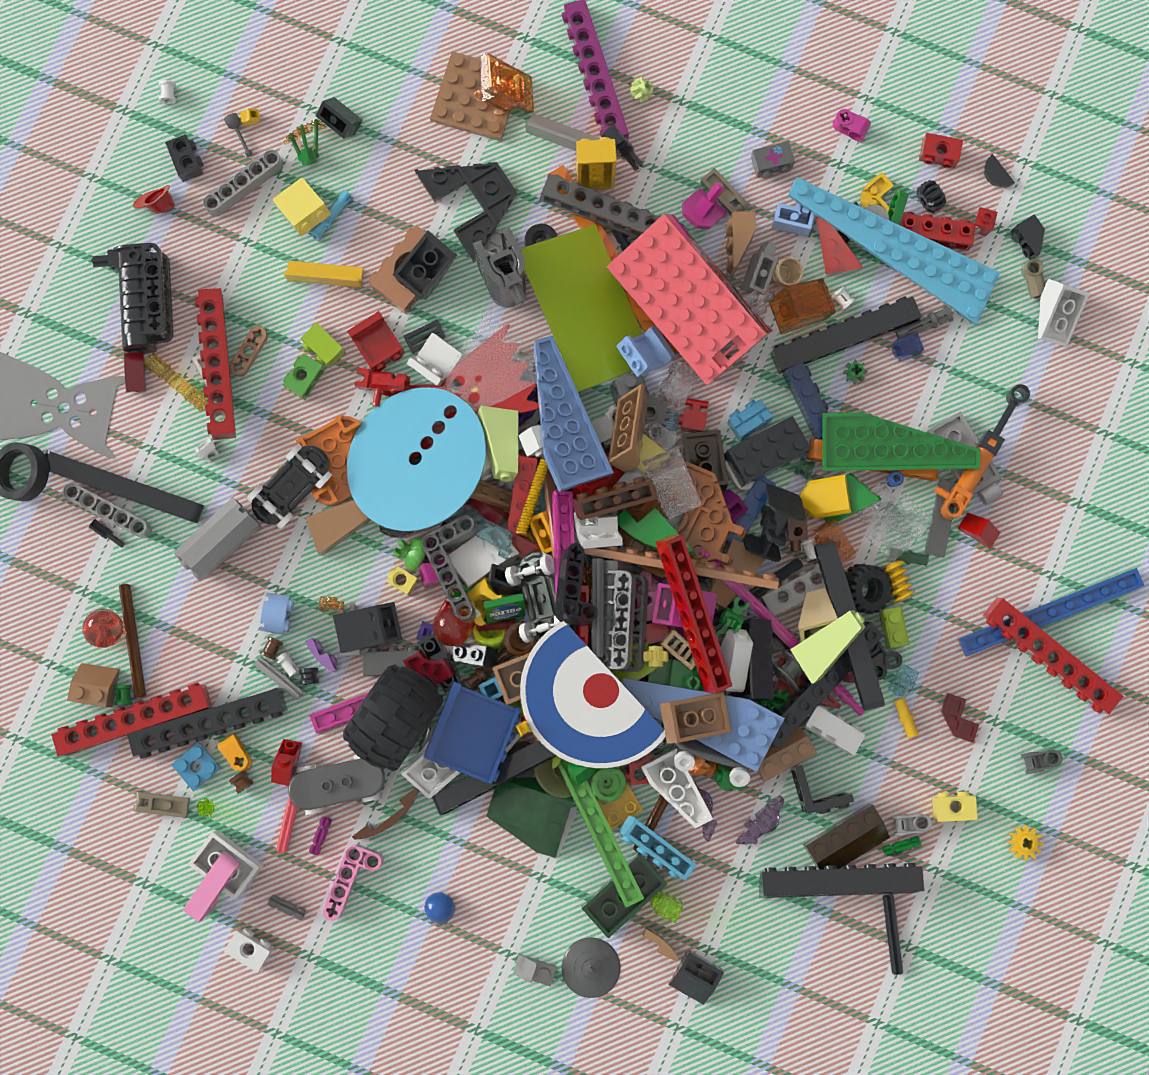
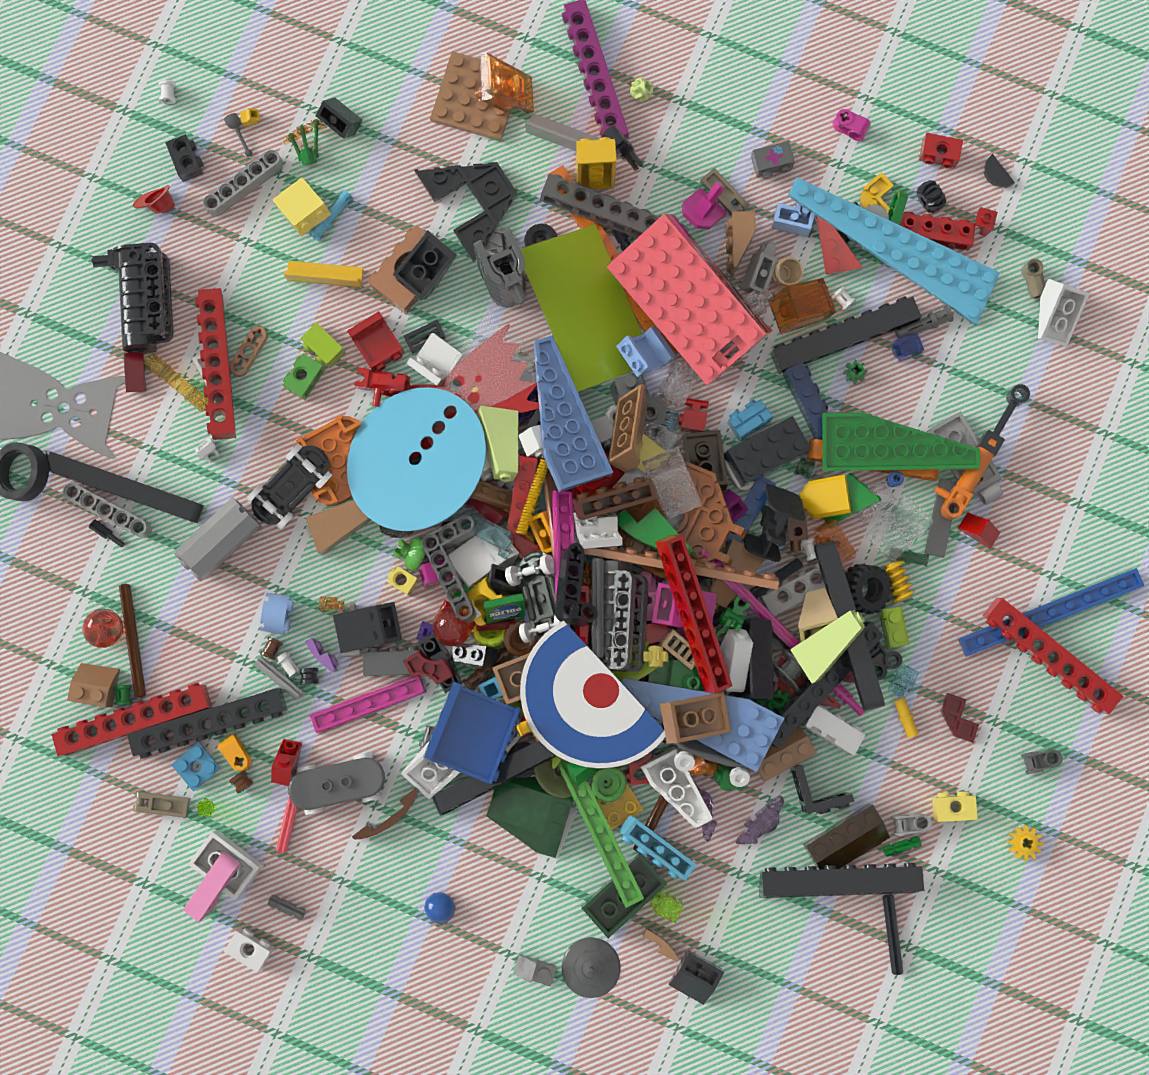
(320, 836): magenta axle -> none
(348, 883): bright pink beam -> none
(392, 717): black tyre -> none
(1029, 236): black slope -> none

